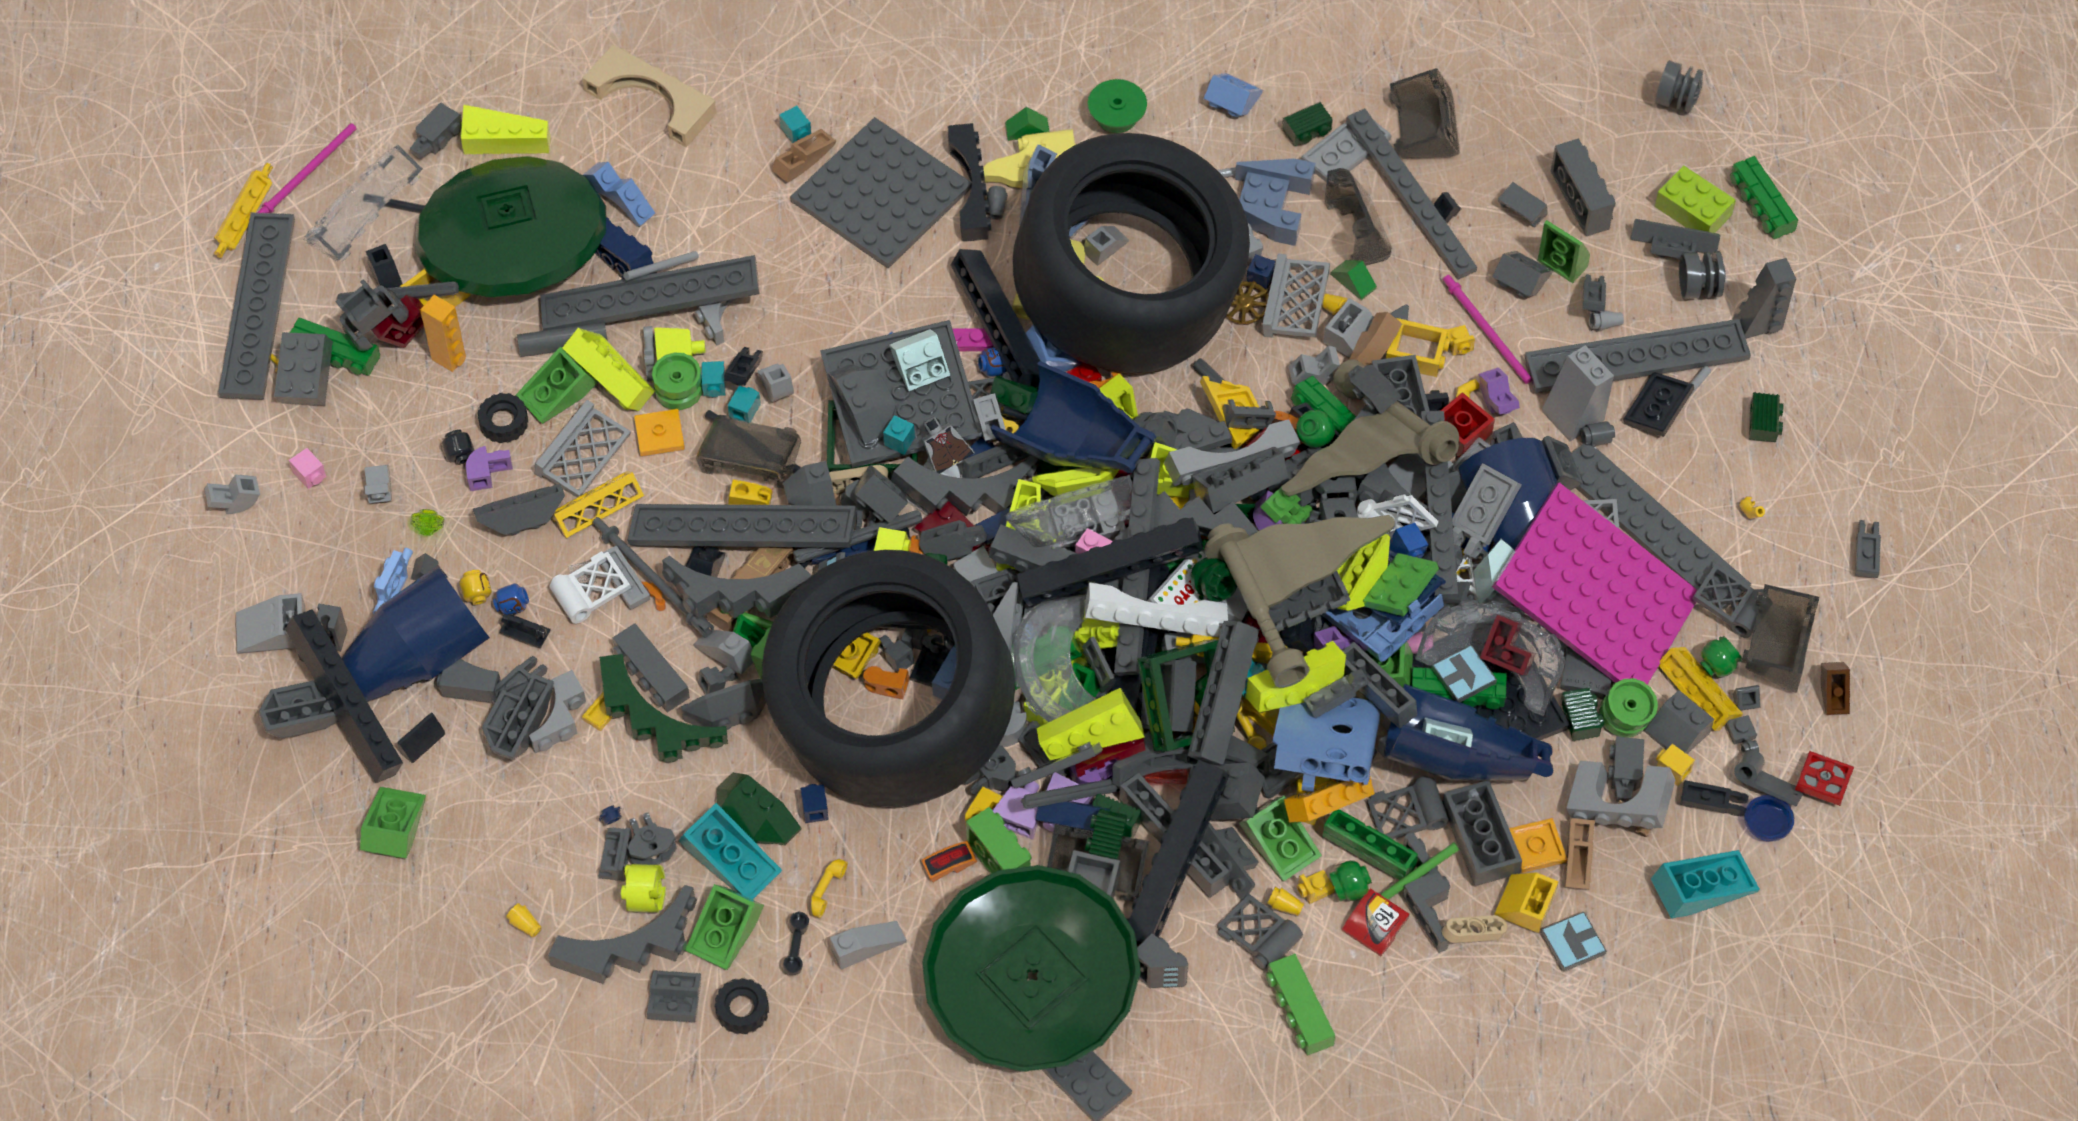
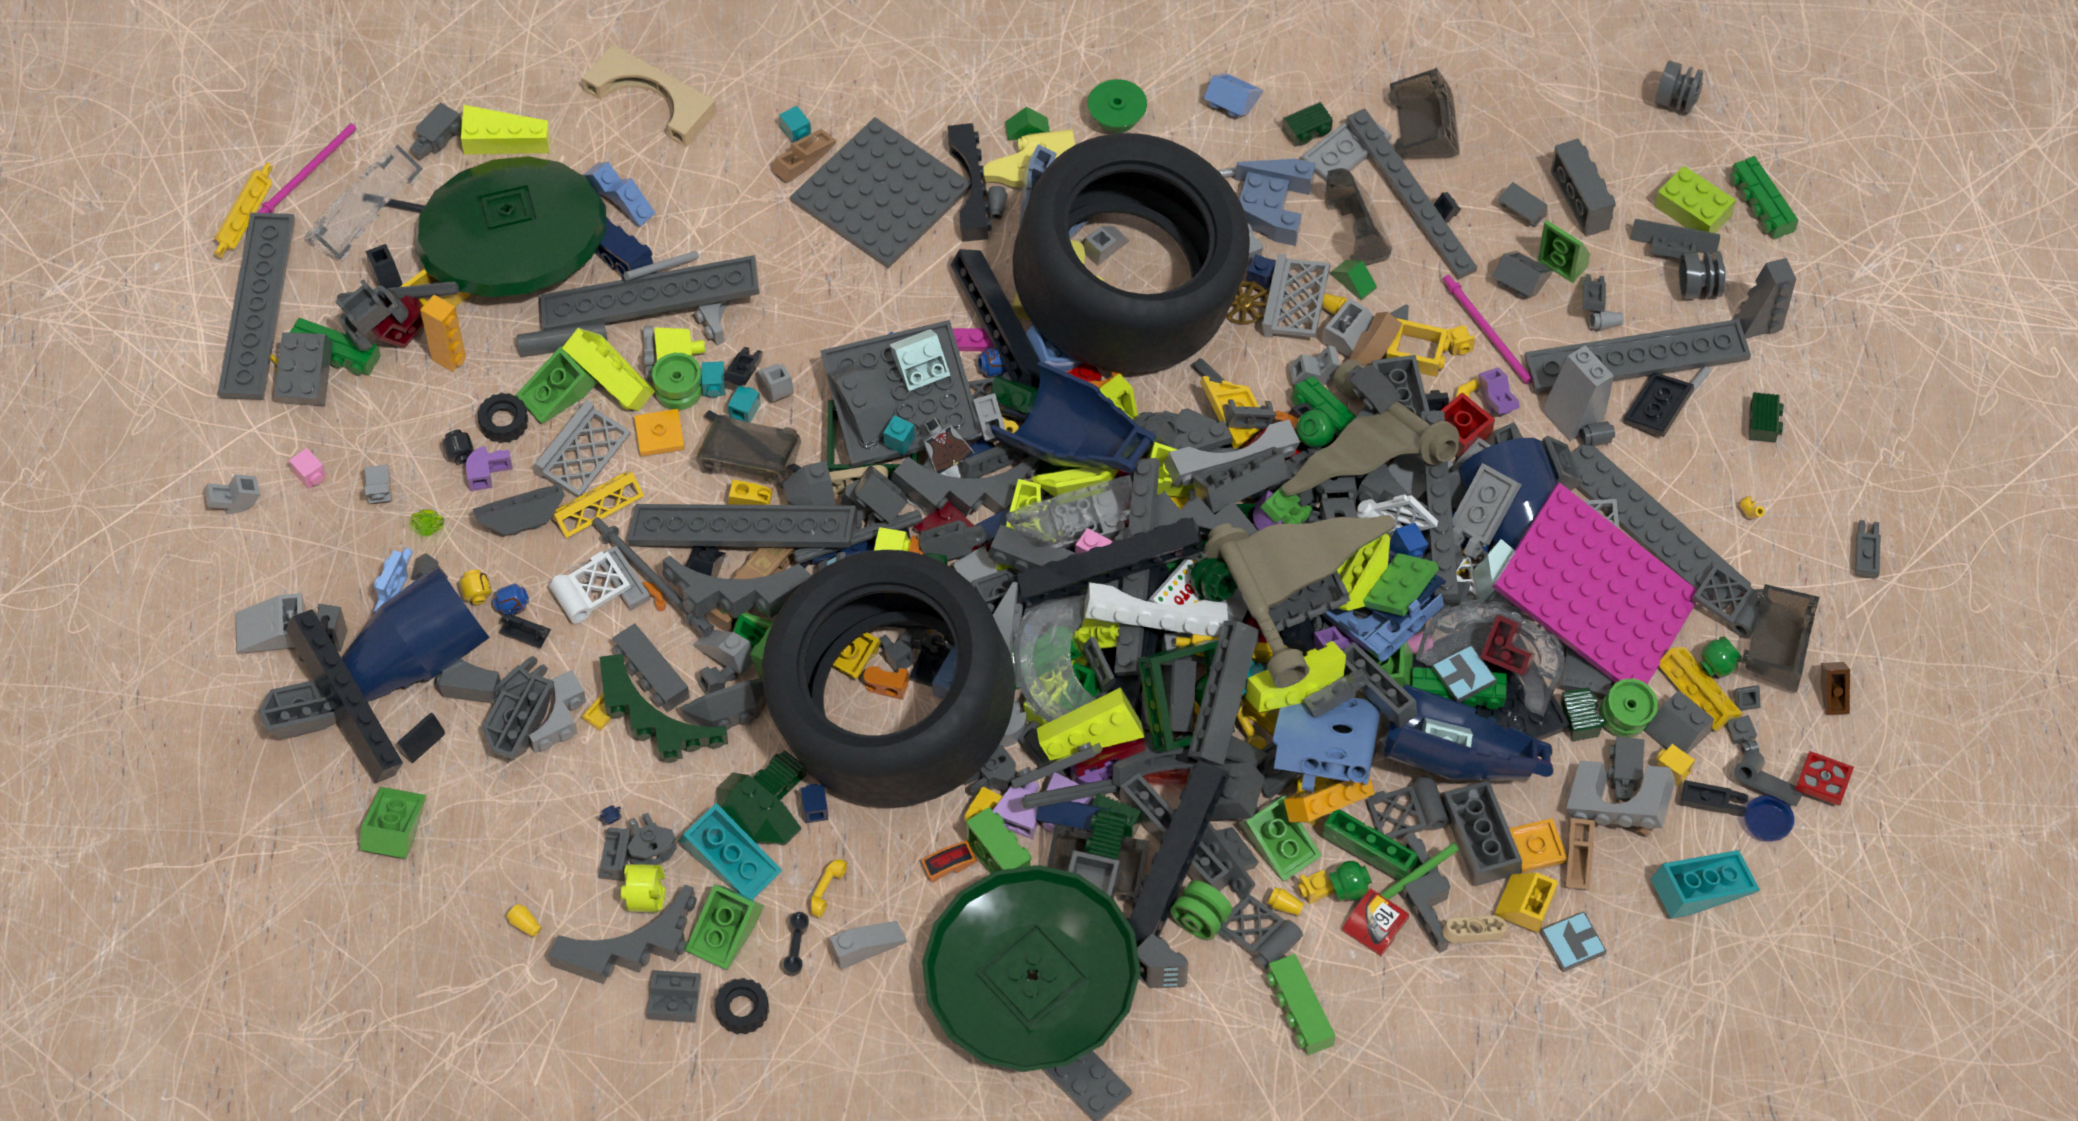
(781, 774): none -> dark green brick
(1201, 910): none -> bright green wheel

